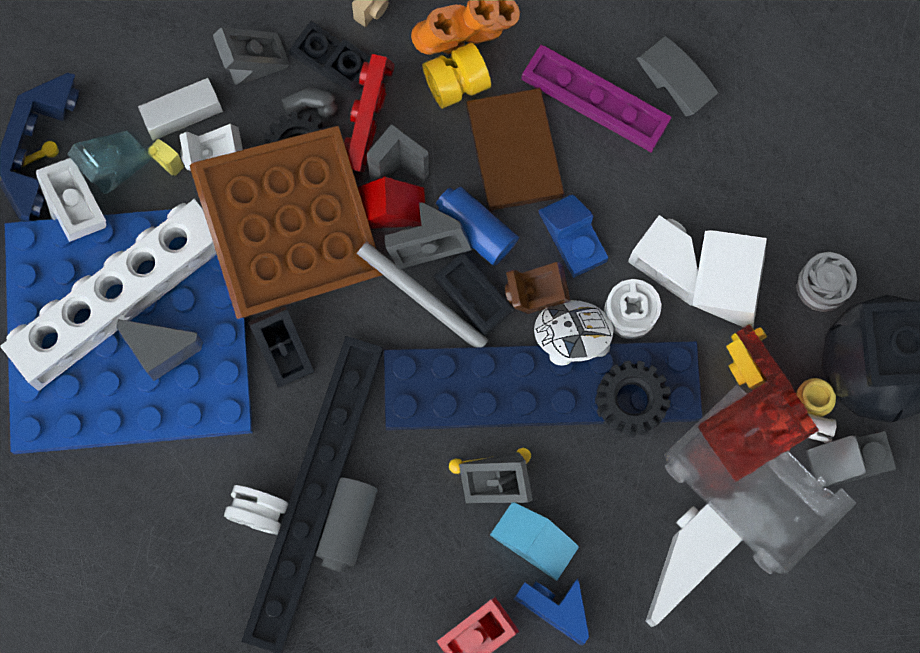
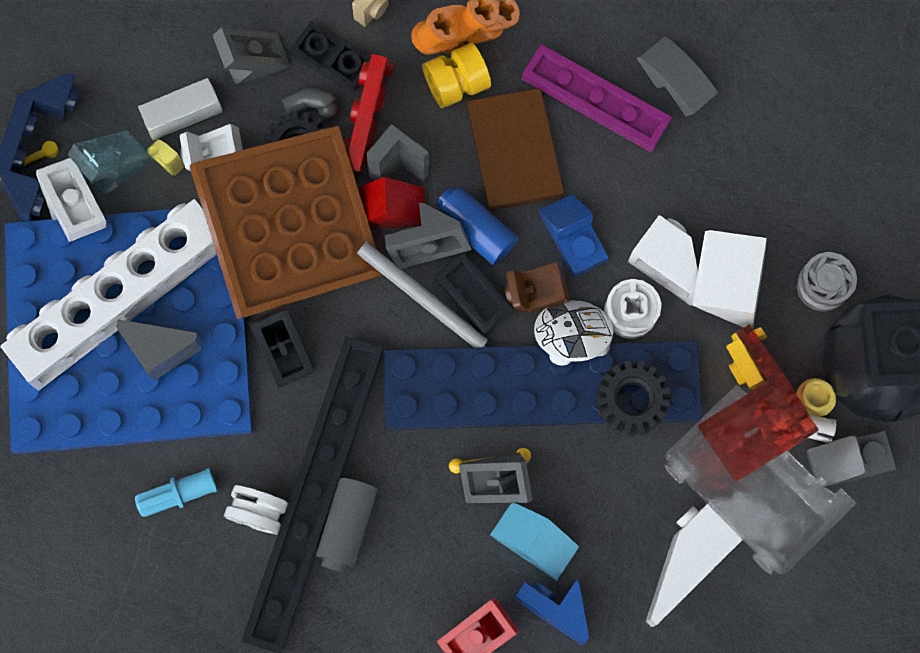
(175, 493): none -> medium azure axle

